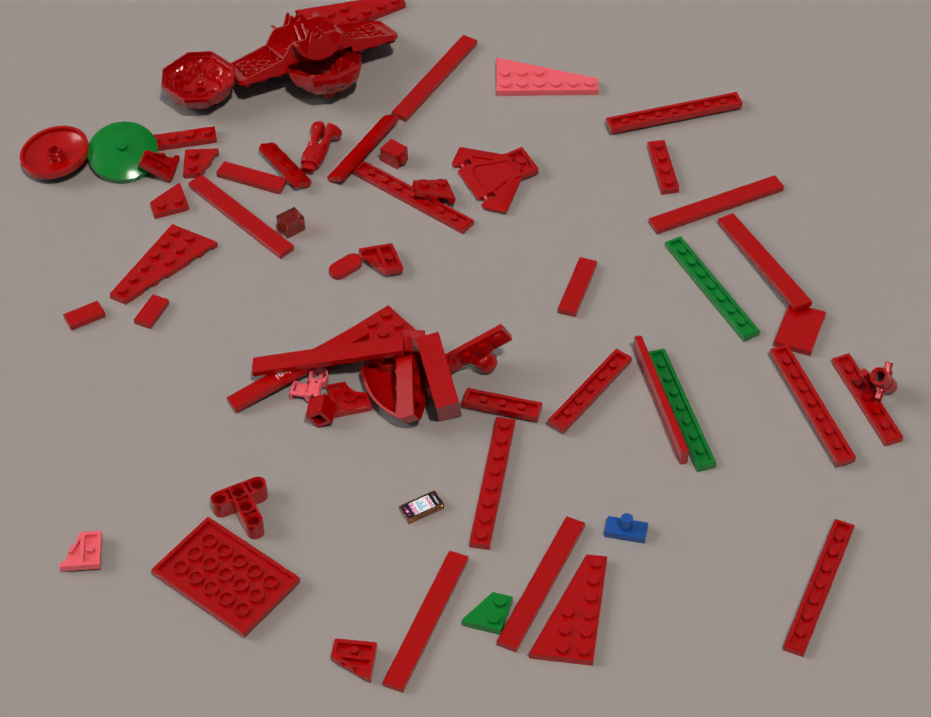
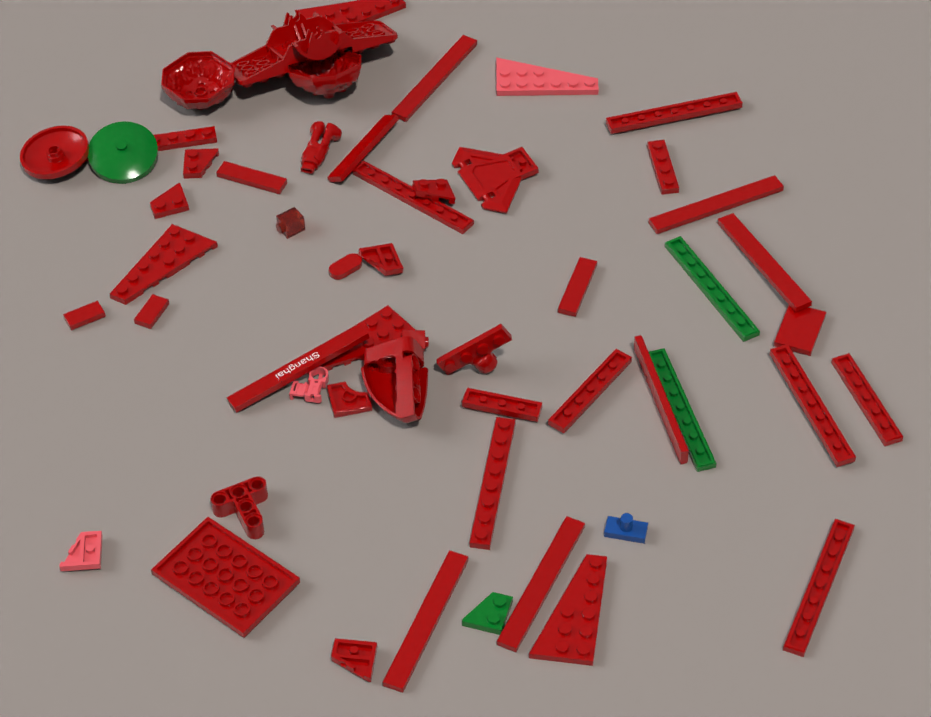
(159, 164): red wing -> none
(241, 216): red tile -> none
(285, 165): red plate -> none
(321, 410): red brick -> none
(328, 356): red tile -> none
(394, 154): red brick -> none
(421, 507): tile -> none
(438, 376): red brick -> none
(882, 379): red pin -> none

